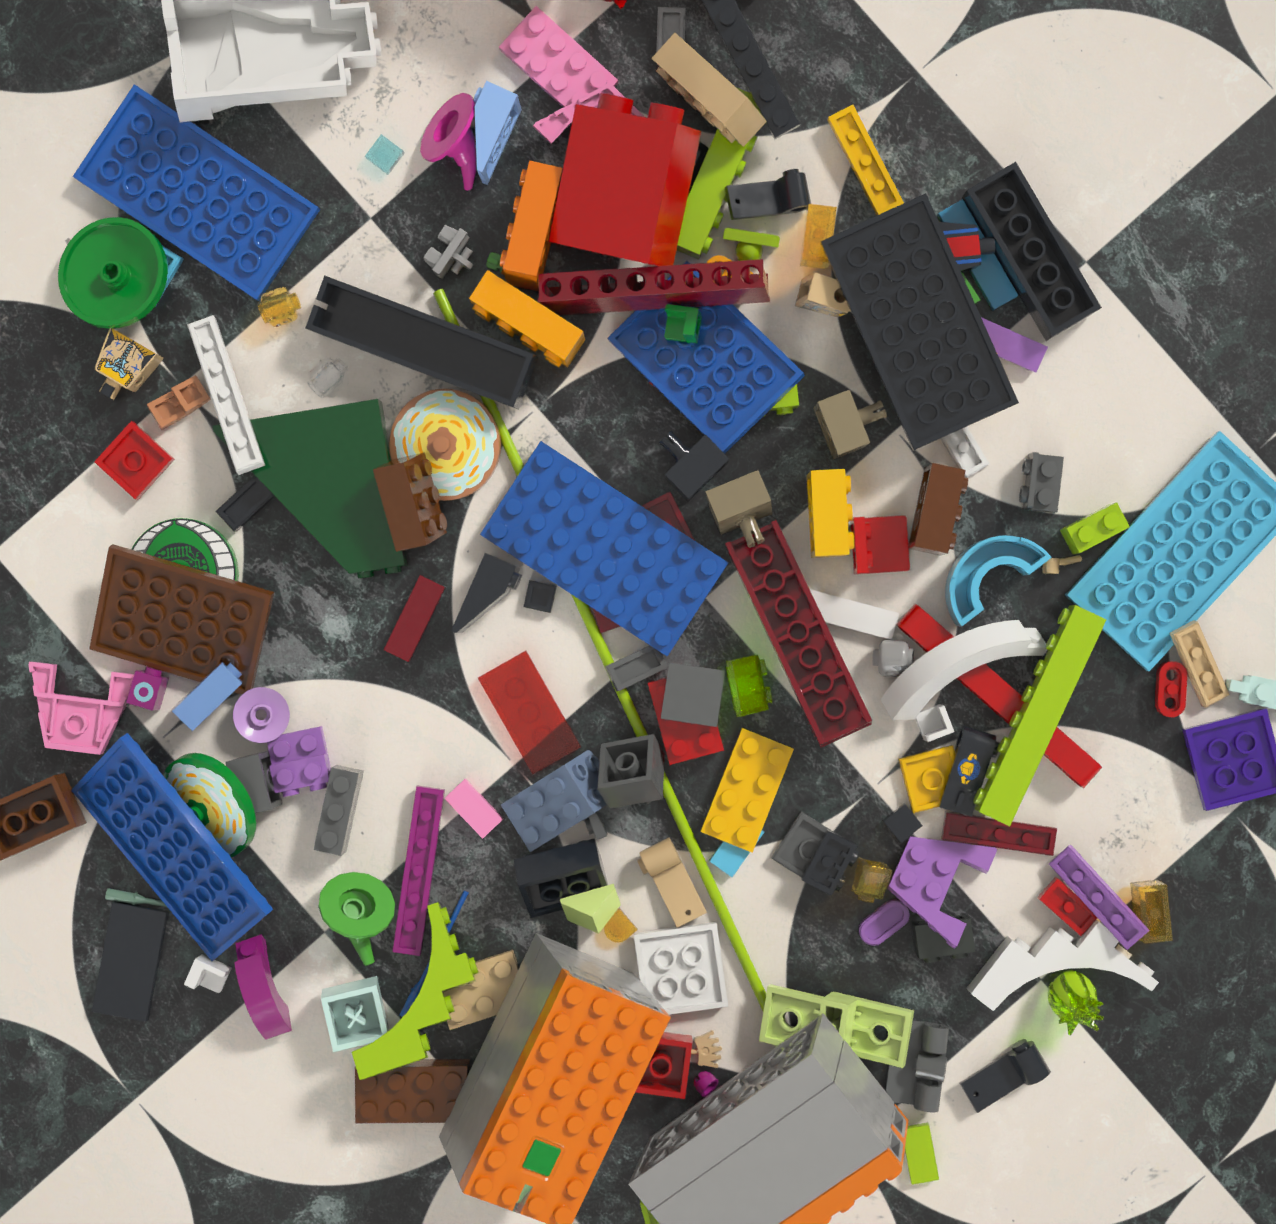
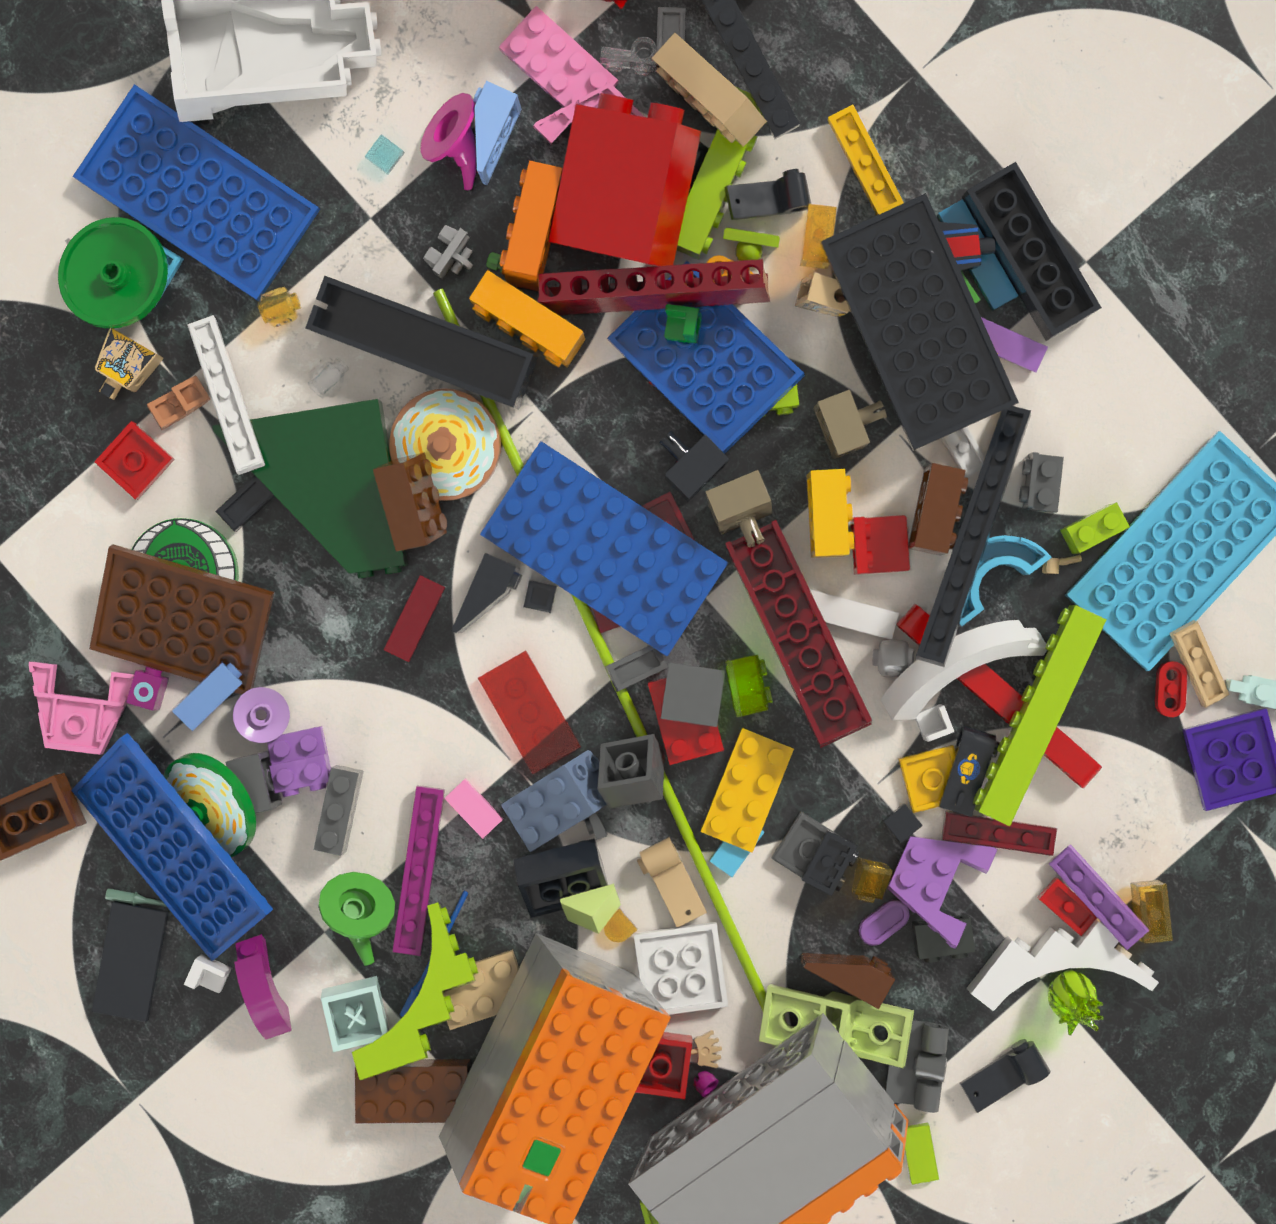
(620, 59): none -> clear plate
(855, 974): none -> reddish brown slope
(973, 536): none -> black plate

